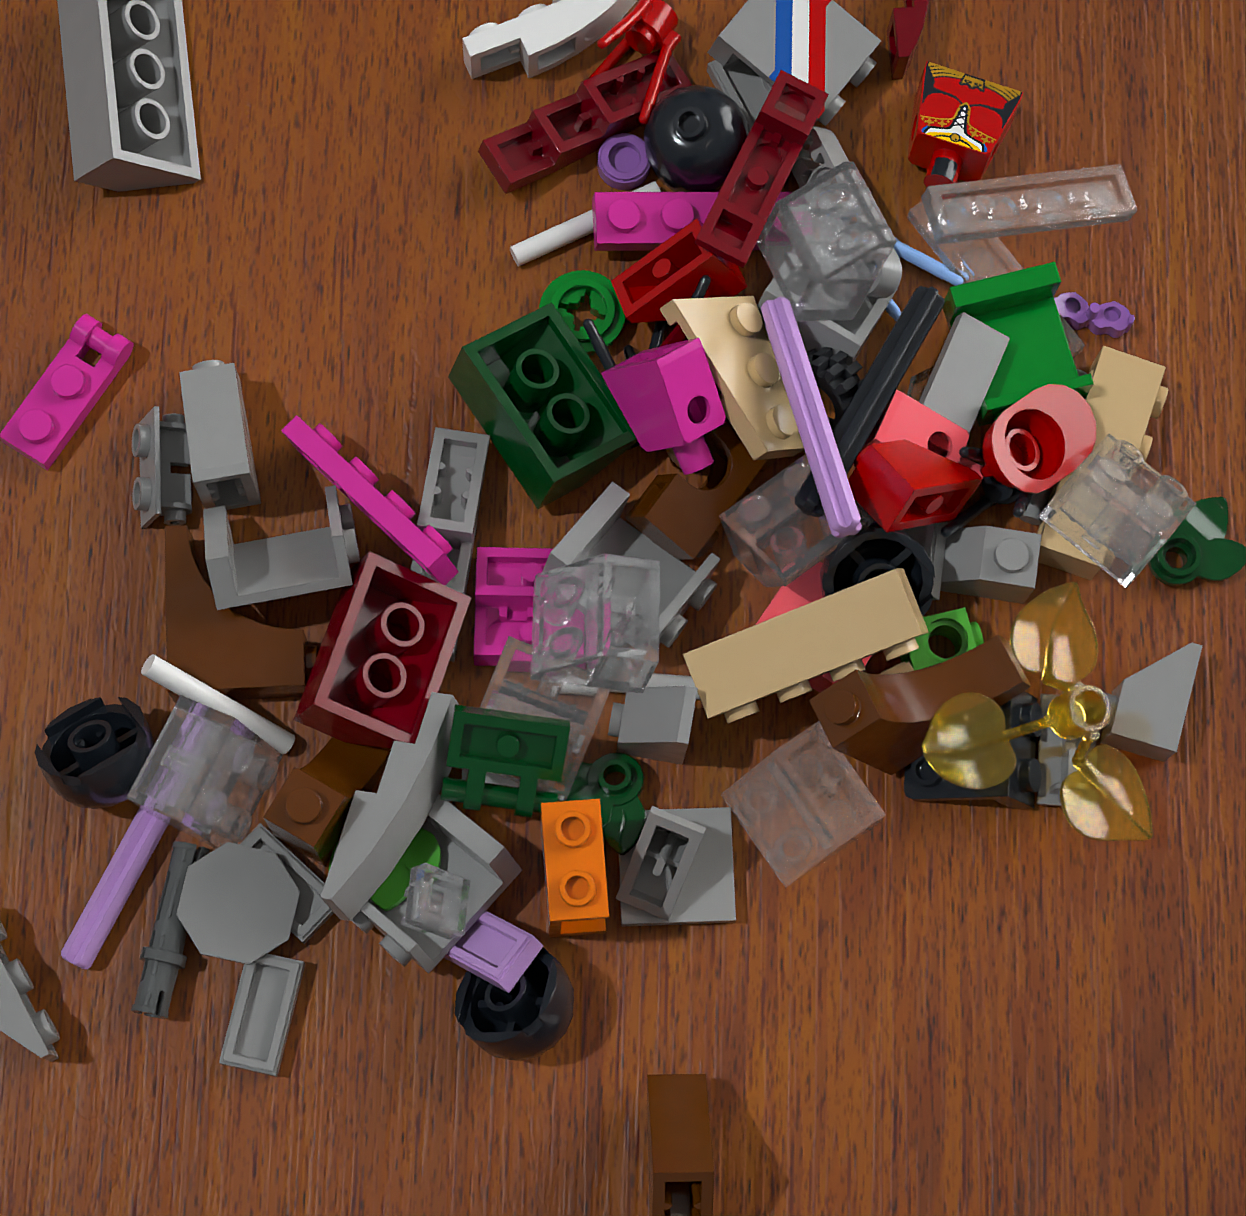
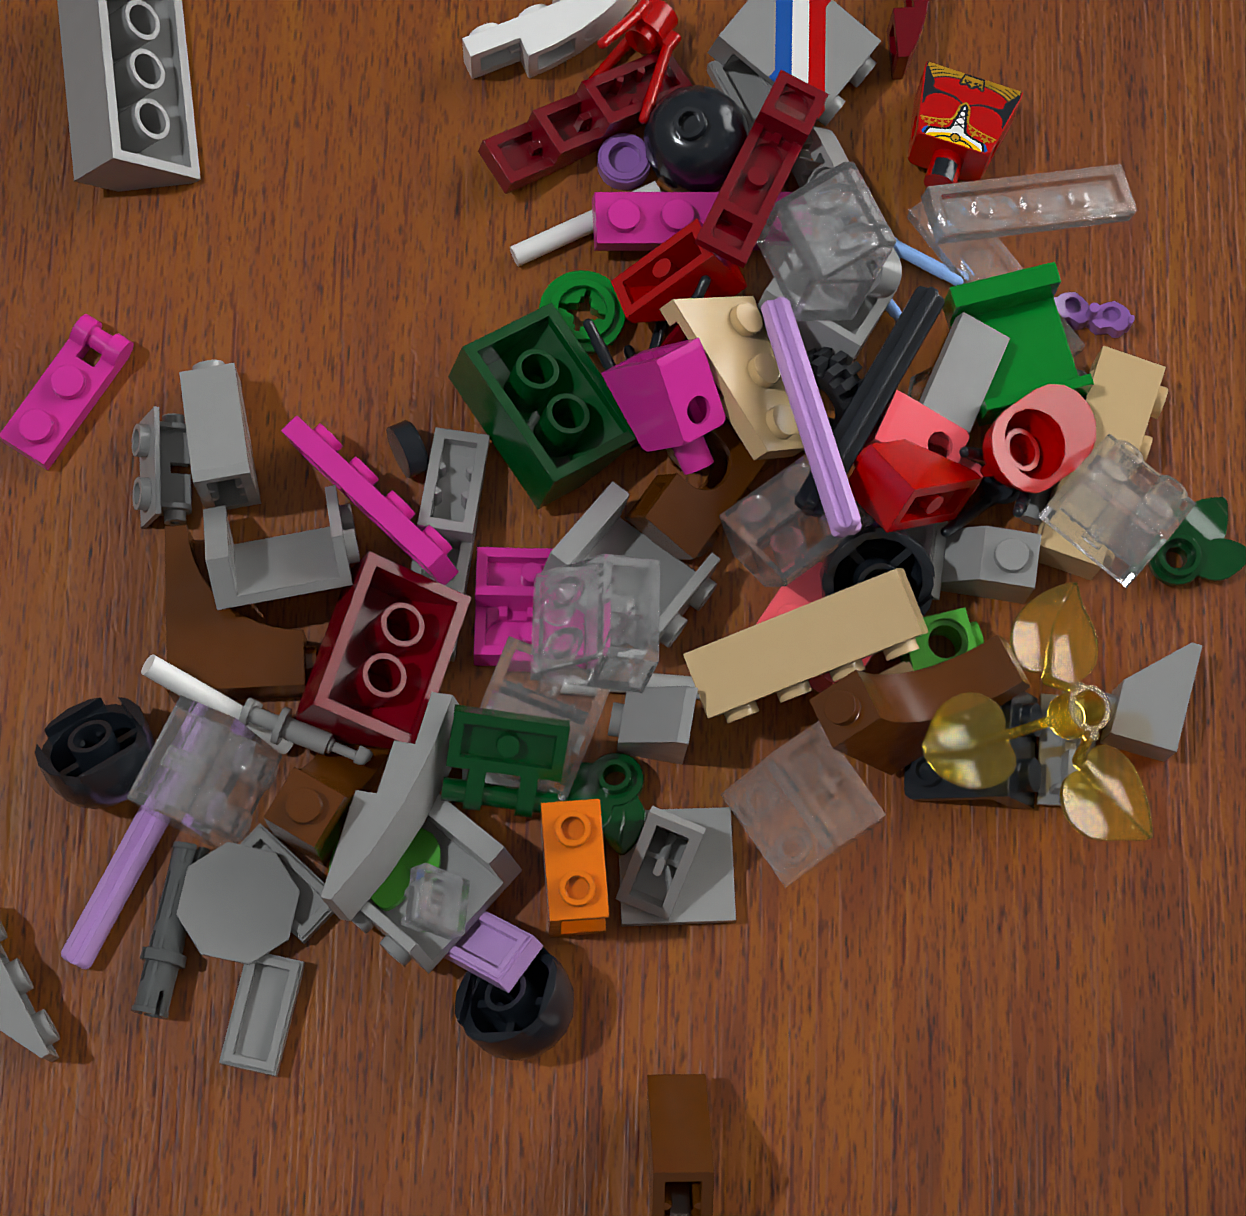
(298, 732): none -> light grey piece
(408, 448): none -> black tile

